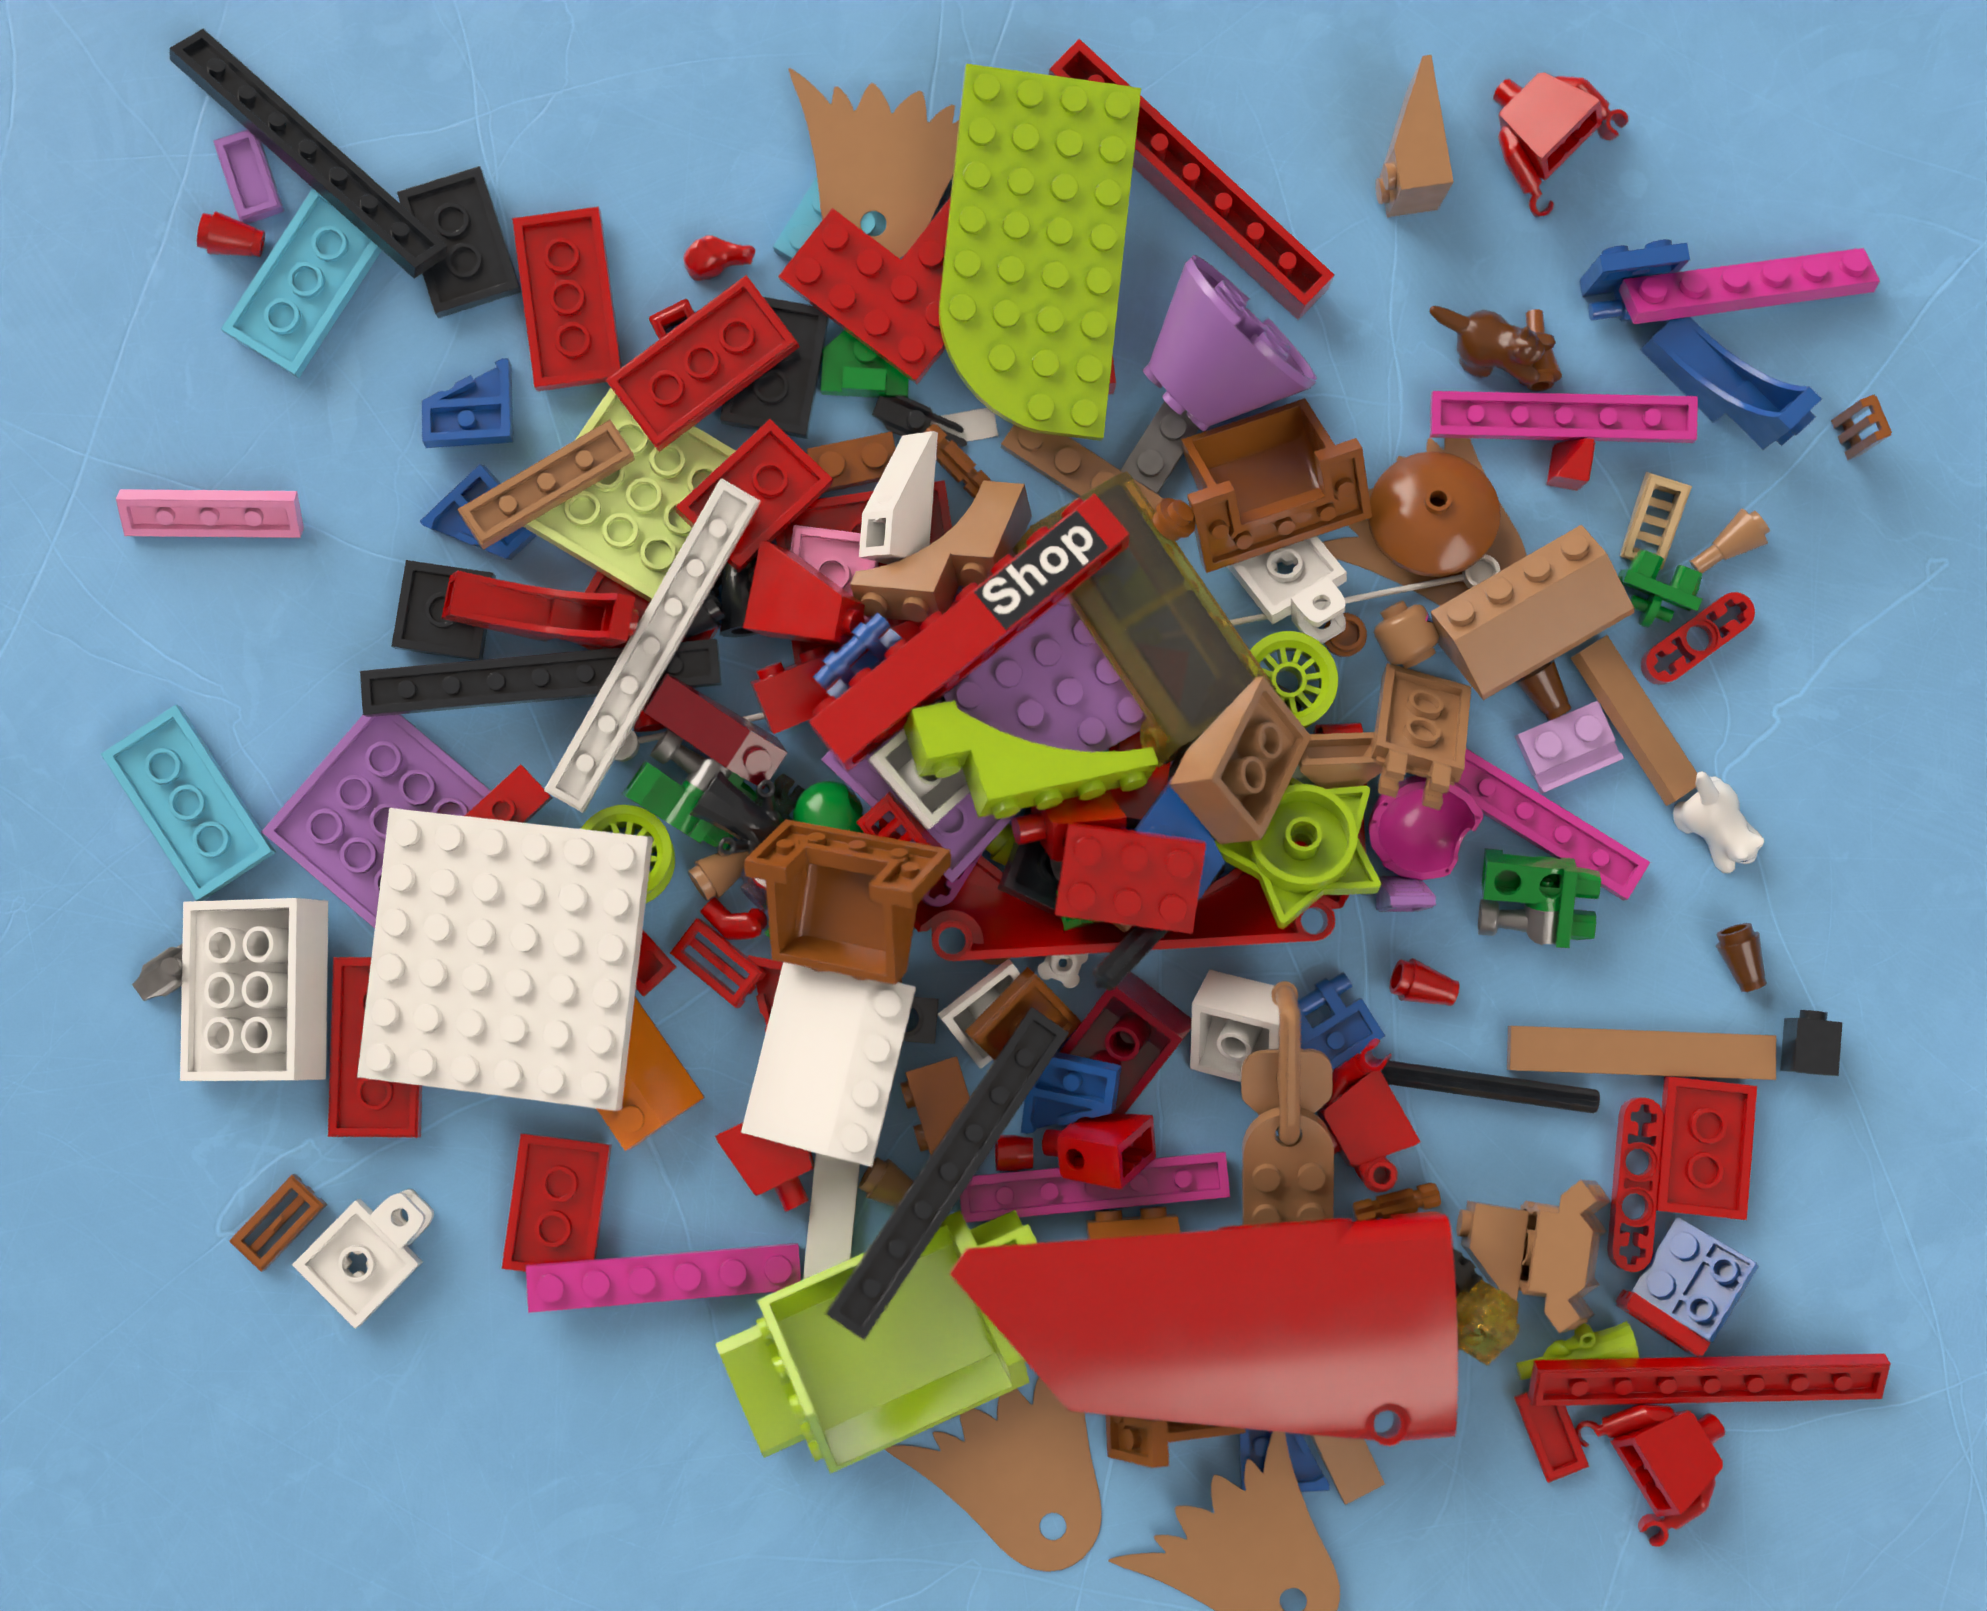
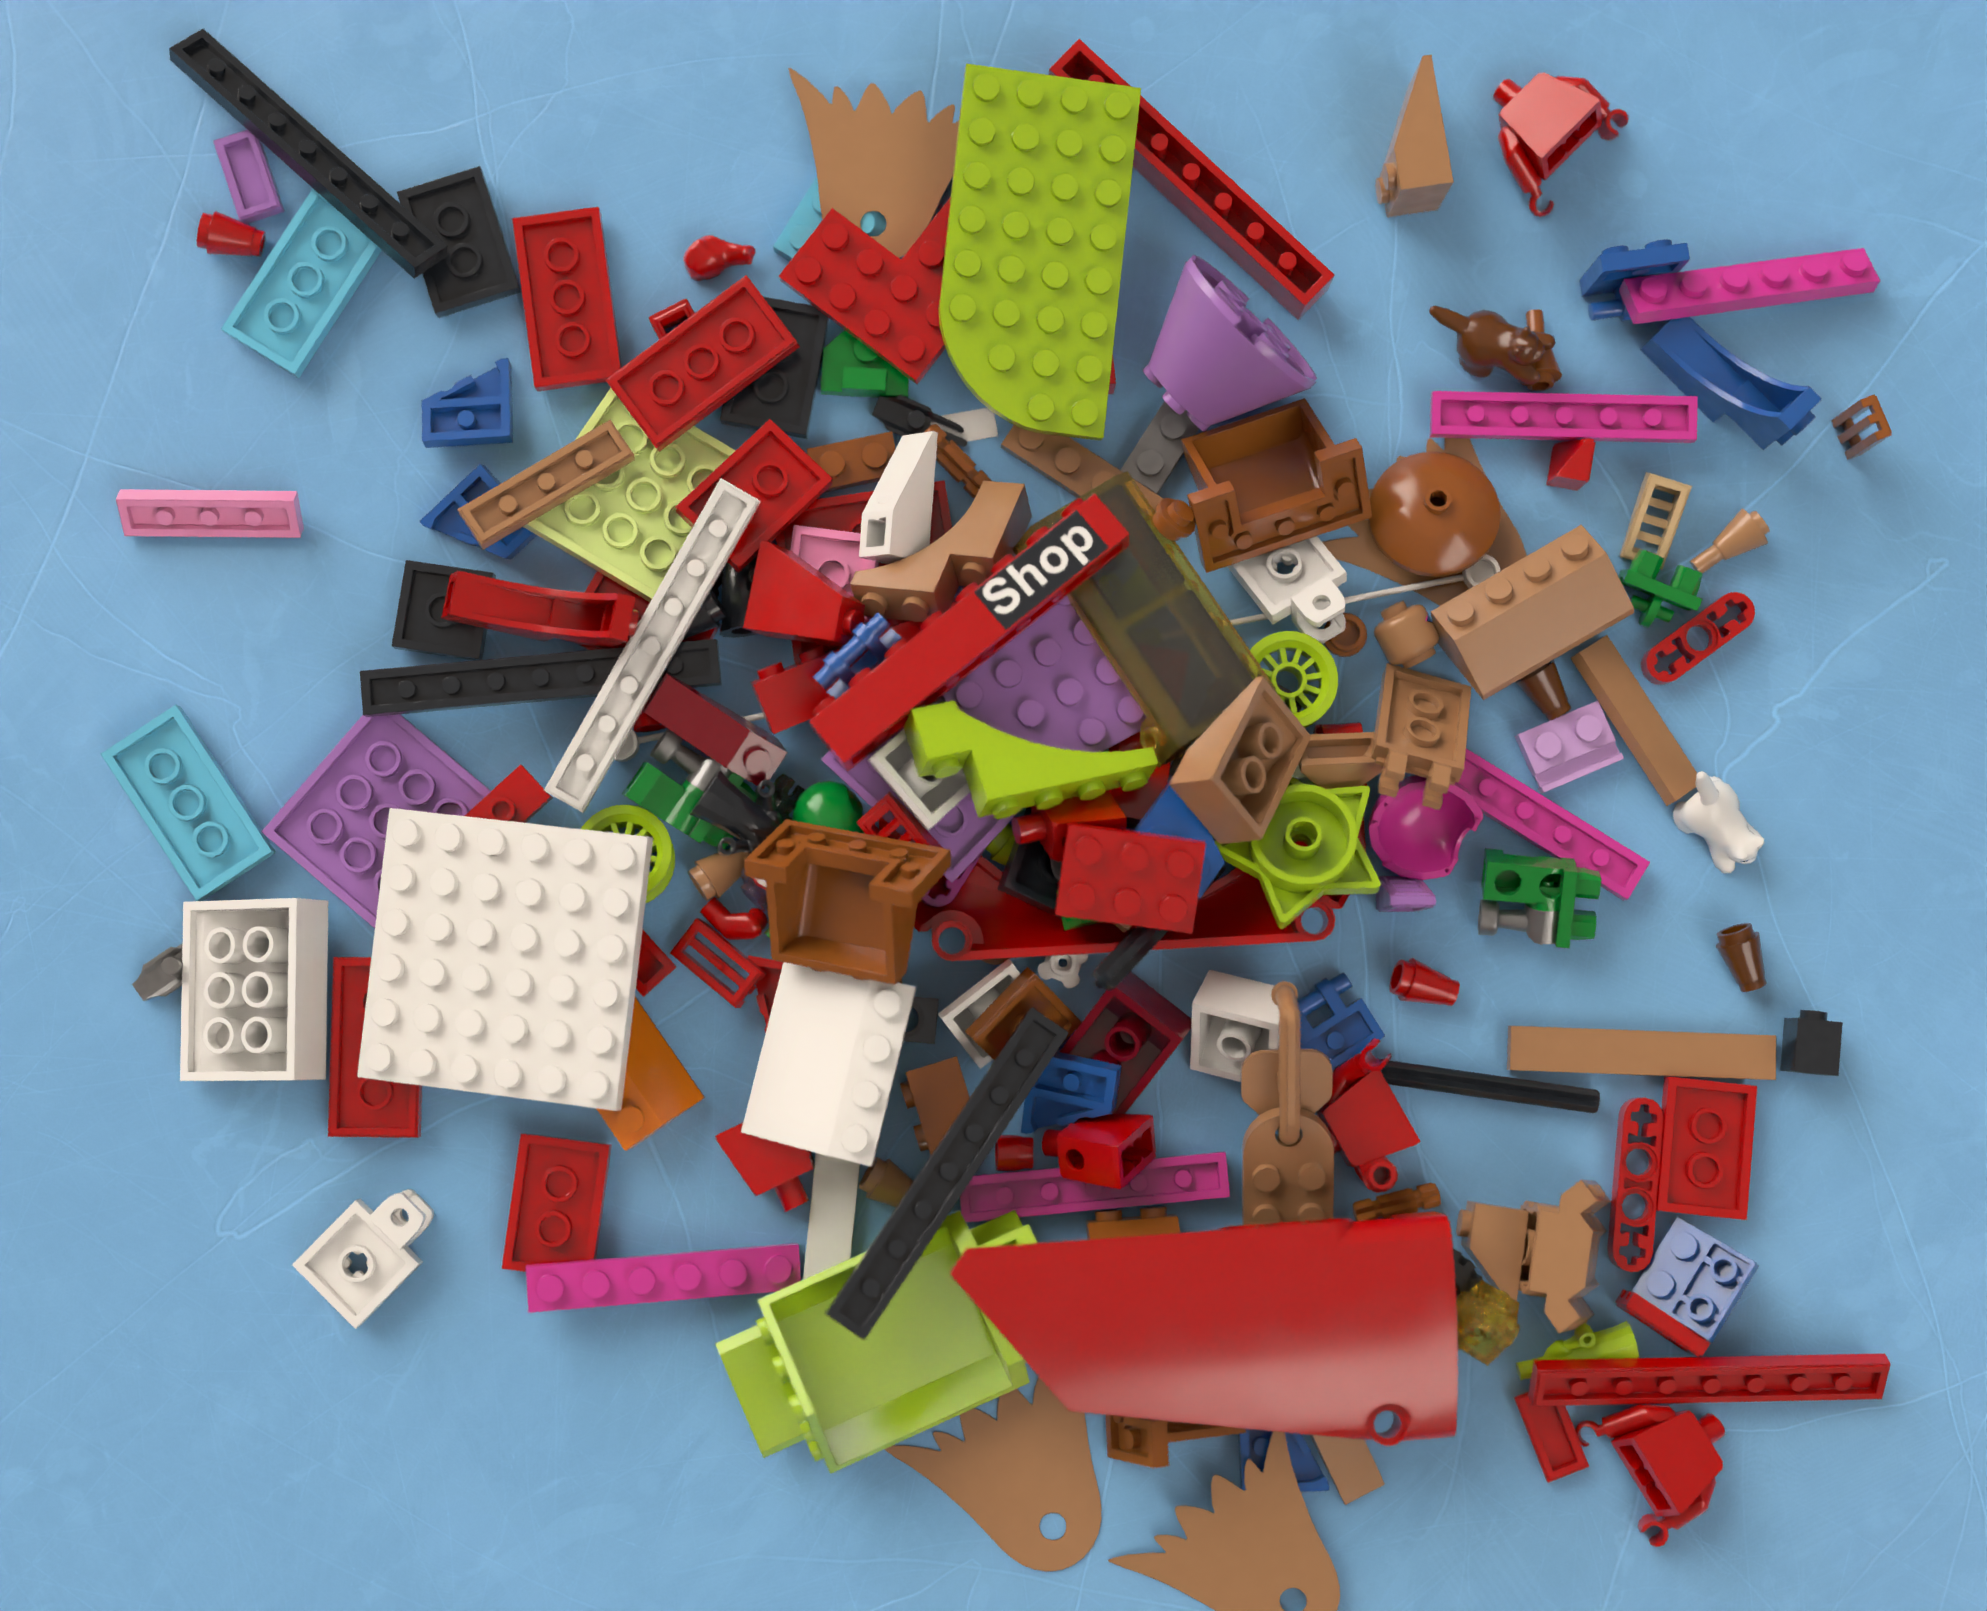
(306, 1194): dark orange tile -> none

